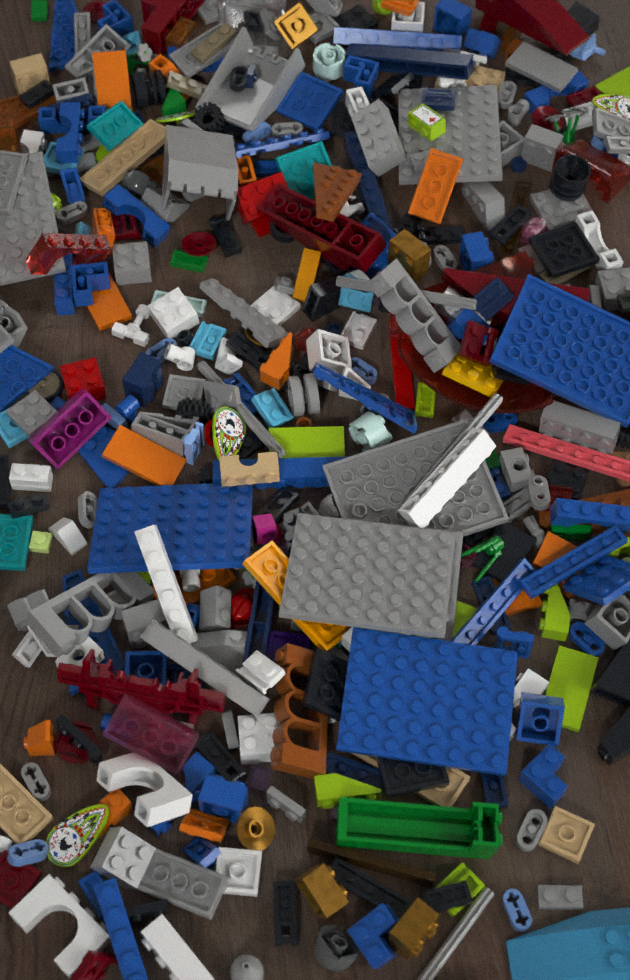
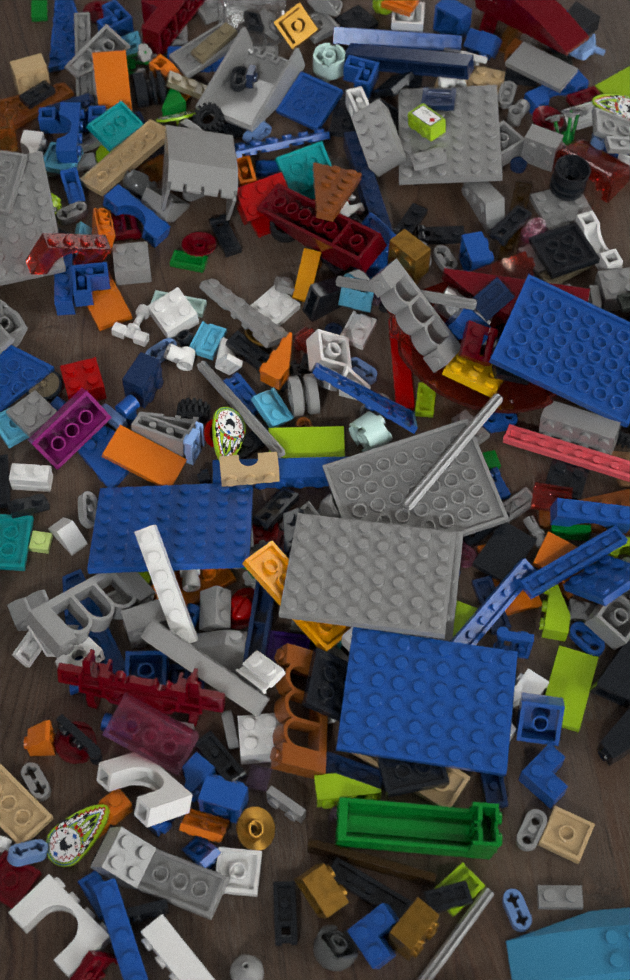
(70, 89): light grey brick -> none
(180, 33): clear orange panel -> none
(181, 388): light grey plate -> none
(221, 395): light grey wing -> none
(264, 529): dark pink panel -> none
(286, 128): light grey beam -> none
(435, 186): orange tile -> none
(447, 478): white brick -> none
(491, 546): green plant -> none
(512, 460): light grey brick -> none
(538, 489): light grey plate -> none

